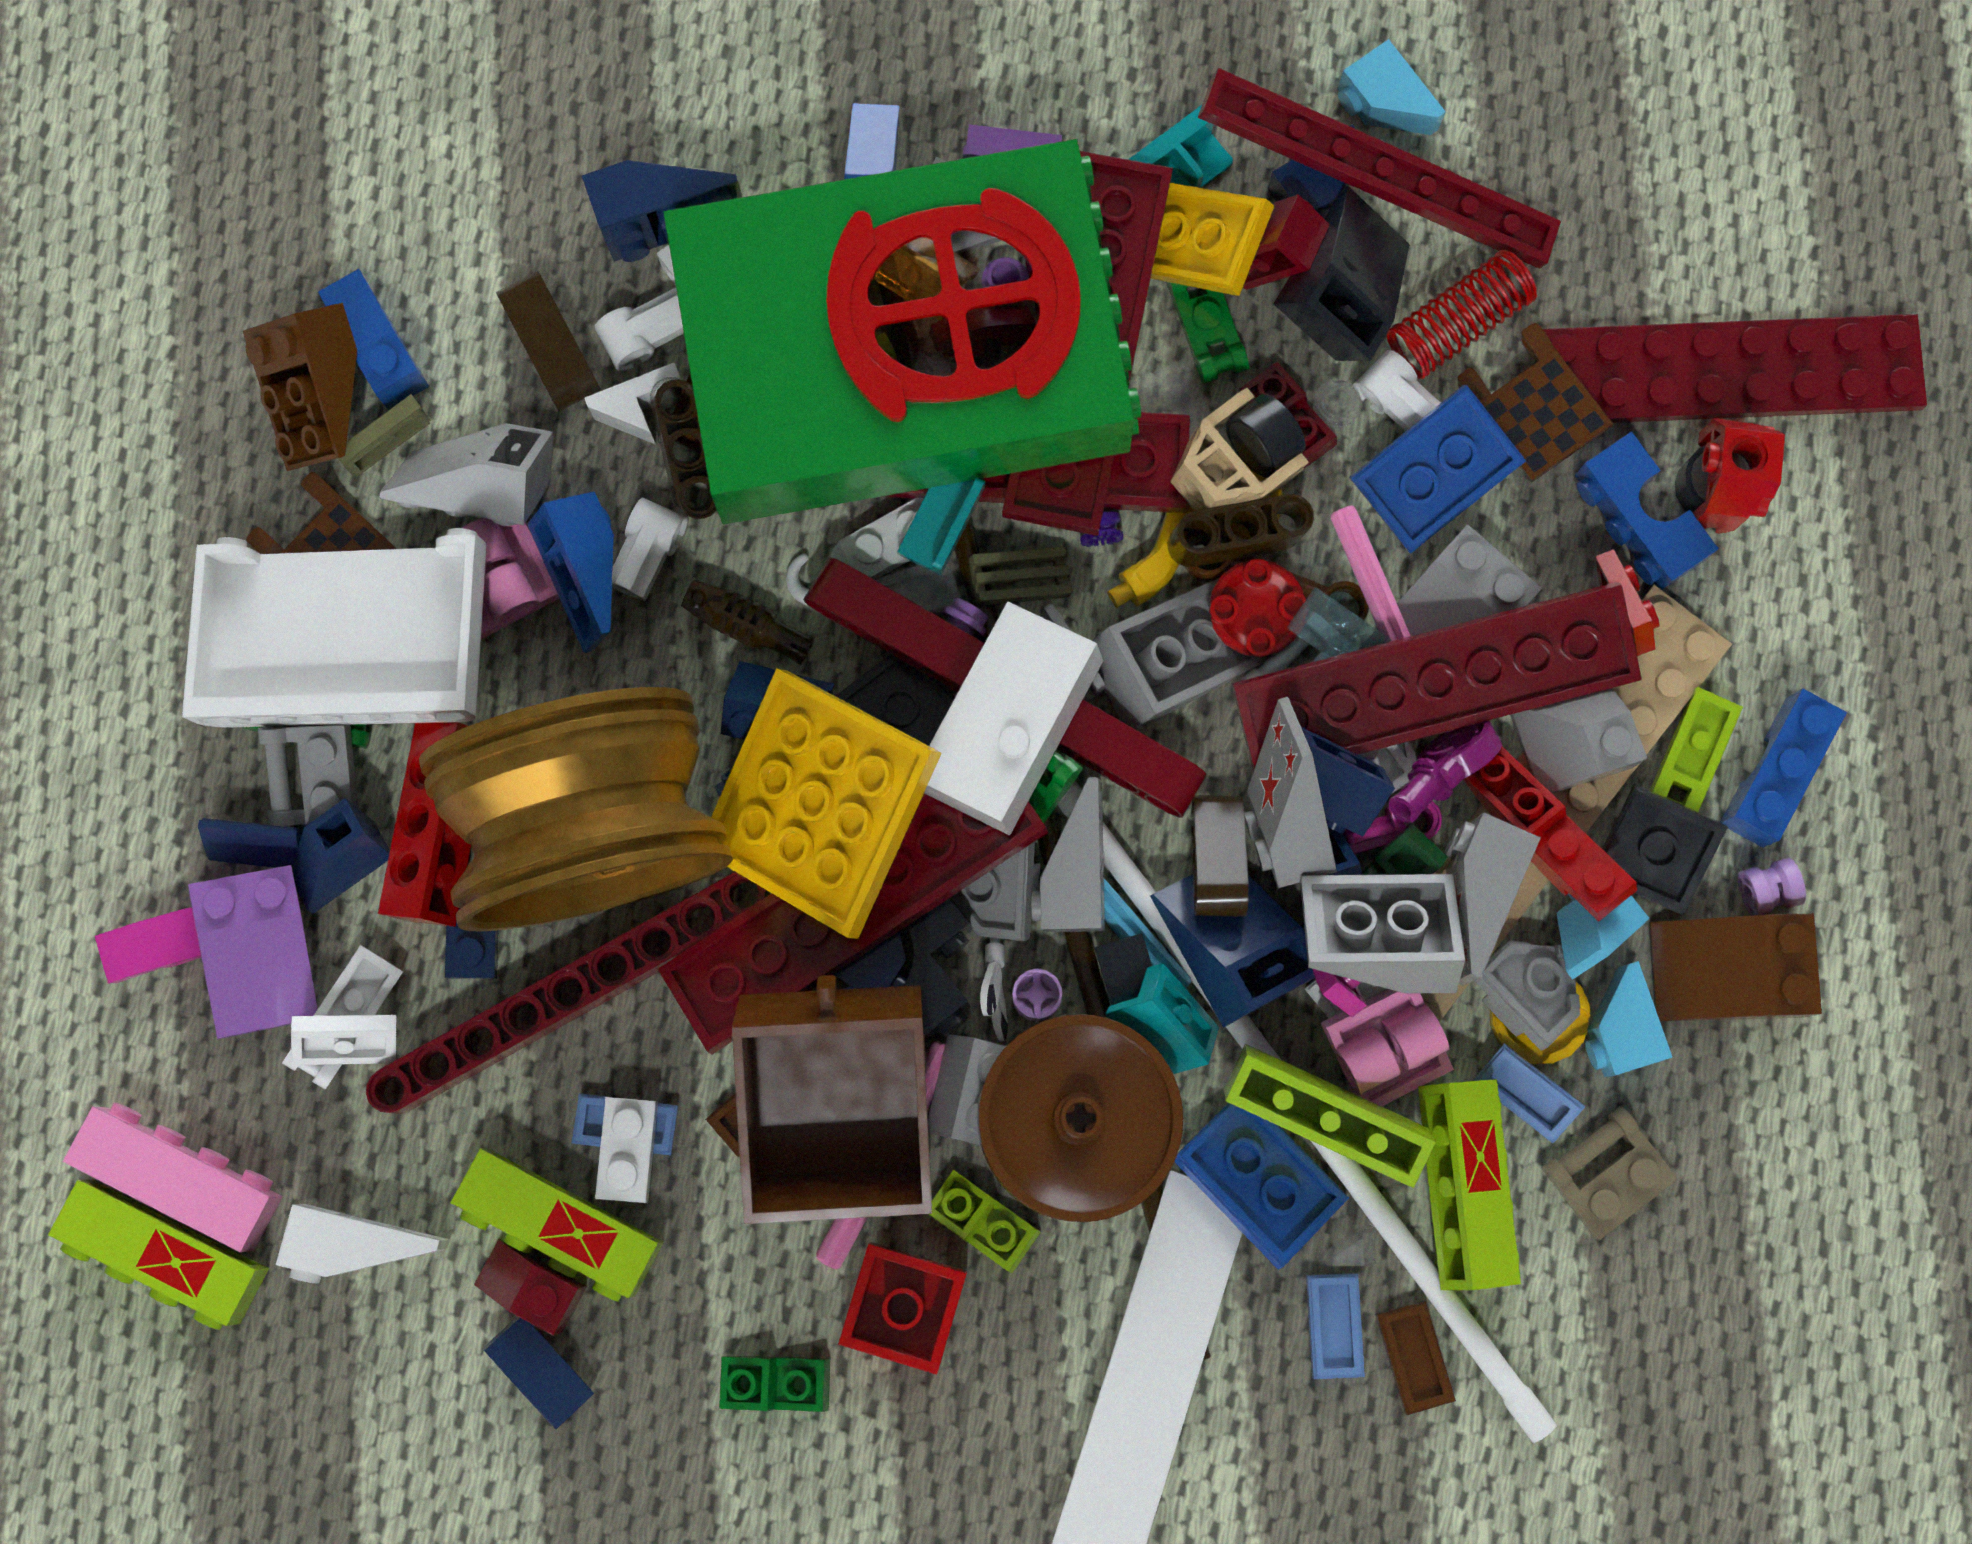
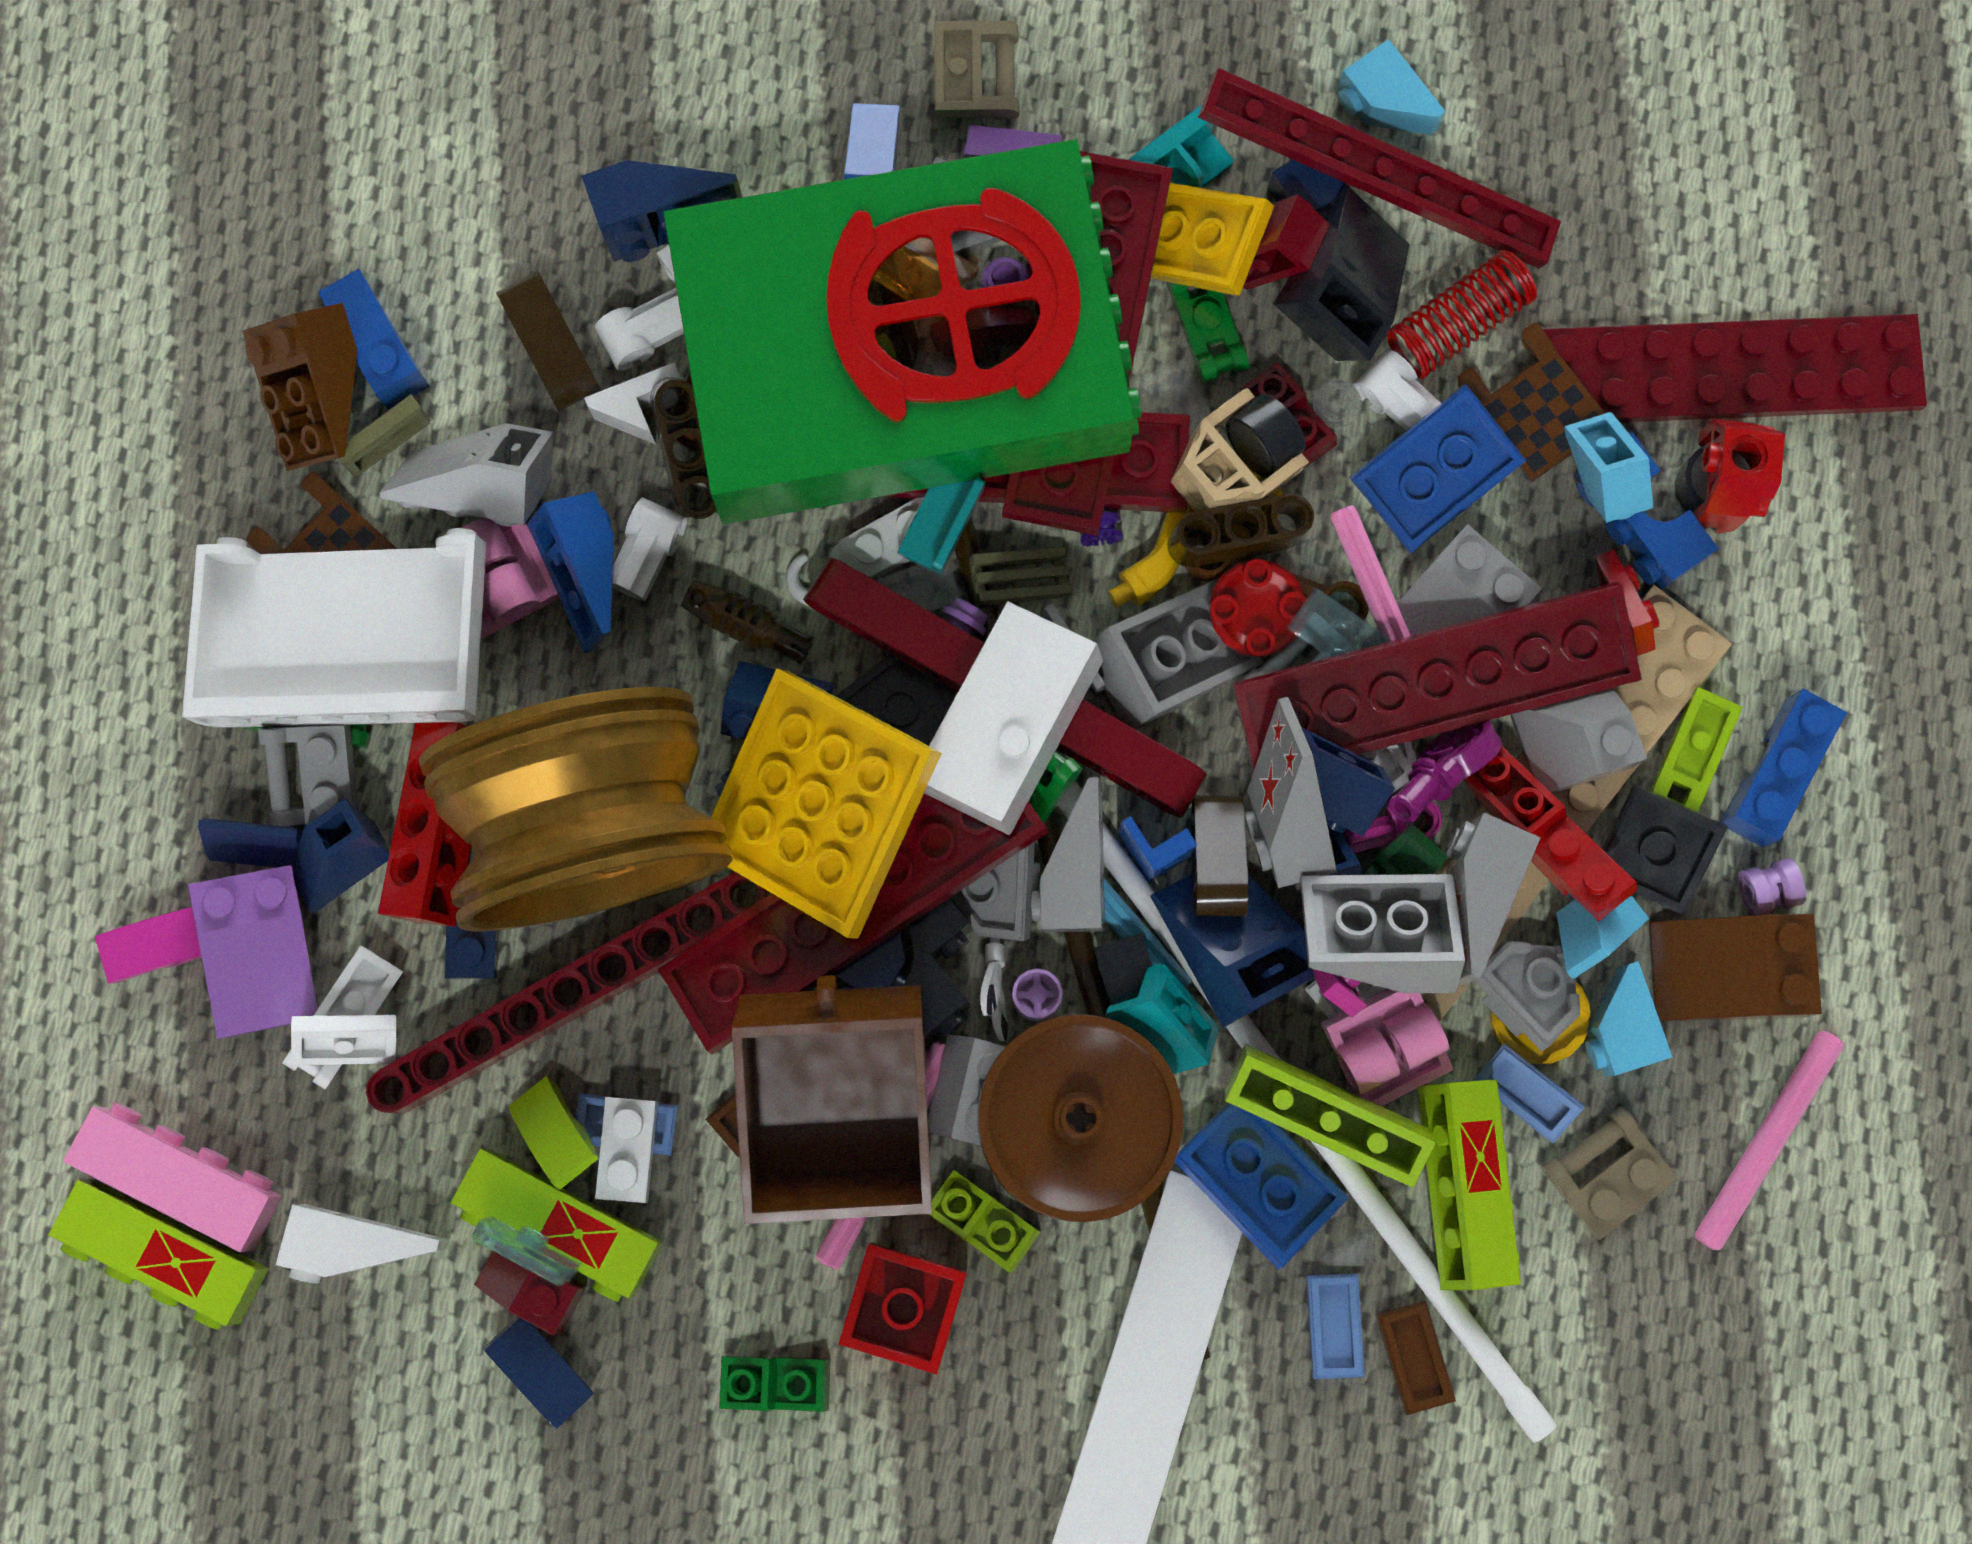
(527, 1249): none -> clear light blue plate
(552, 1133): none -> lime slope
(960, 69): none -> dark tan plate
(1161, 858): none -> blue panel
(1610, 467): none -> medium azure slope
(1769, 1140): none -> bright pink axle

